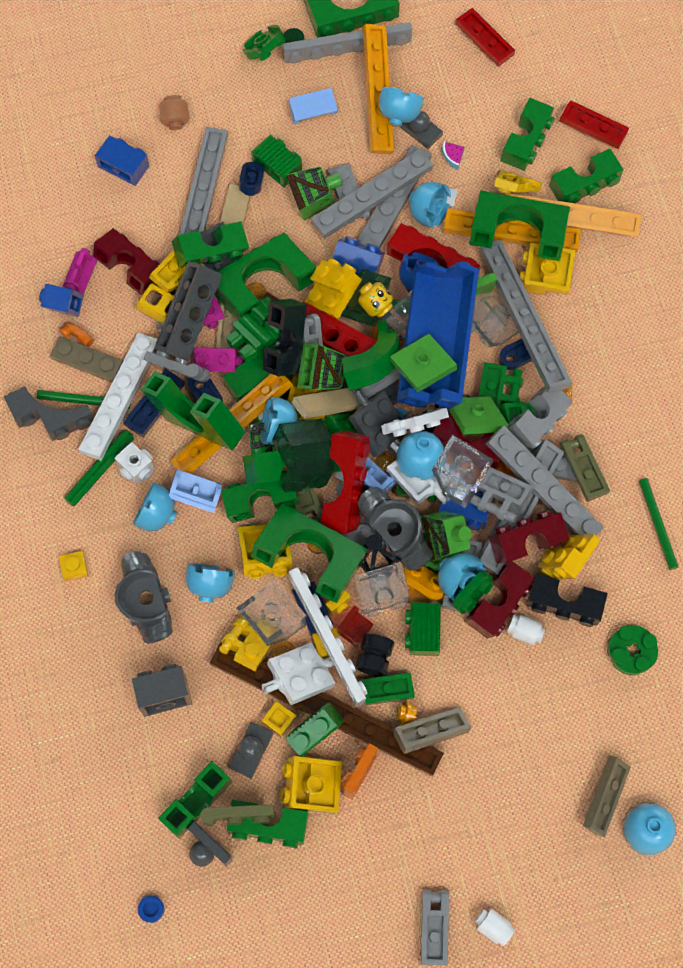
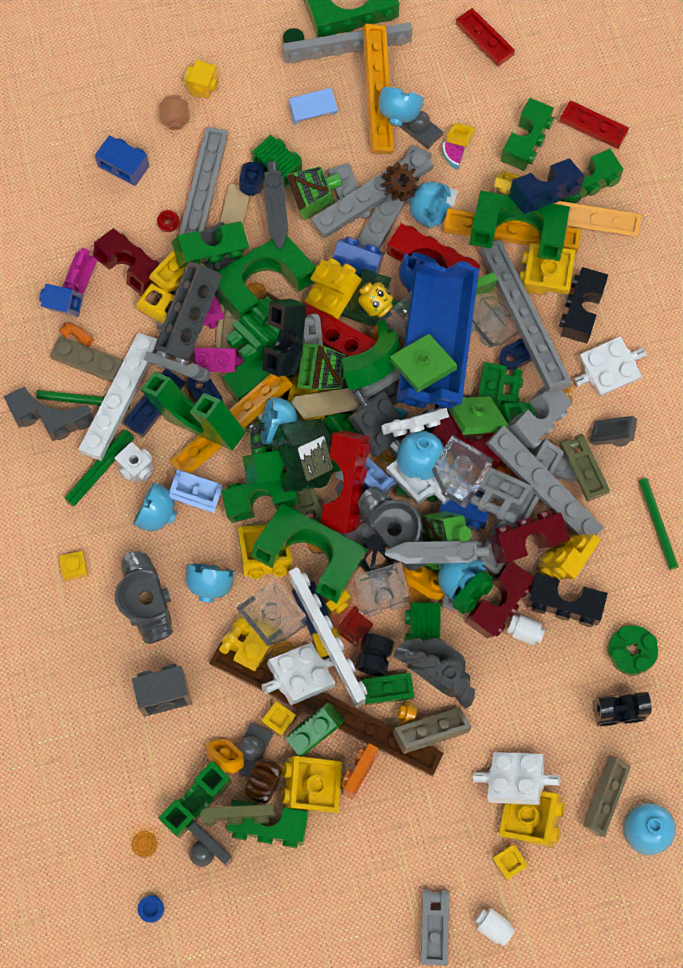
(144, 844): none -> clear yellow tile
(165, 216): none -> red plate
(201, 79): none -> yellow brick
(225, 755): none -> light orange plate
(261, 43): green plate -> none
(263, 780): none -> reddish brown gear
(275, 205): none -> dark grey piece
(315, 458): none -> sticker
(401, 173): none -> reddish brown gear
(437, 552): none -> light grey piece
(439, 666): none -> dark grey piece
(460, 134): none -> yellow plate
(510, 862): none -> yellow plate
(516, 778): none -> white plate
(532, 194): none -> dark blue arch
(534, 822): none -> yellow plate
(588, 288): none -> black arch
(609, 366): none -> white plate
(614, 431): none -> dark grey tile
(623, 710): none -> black piece

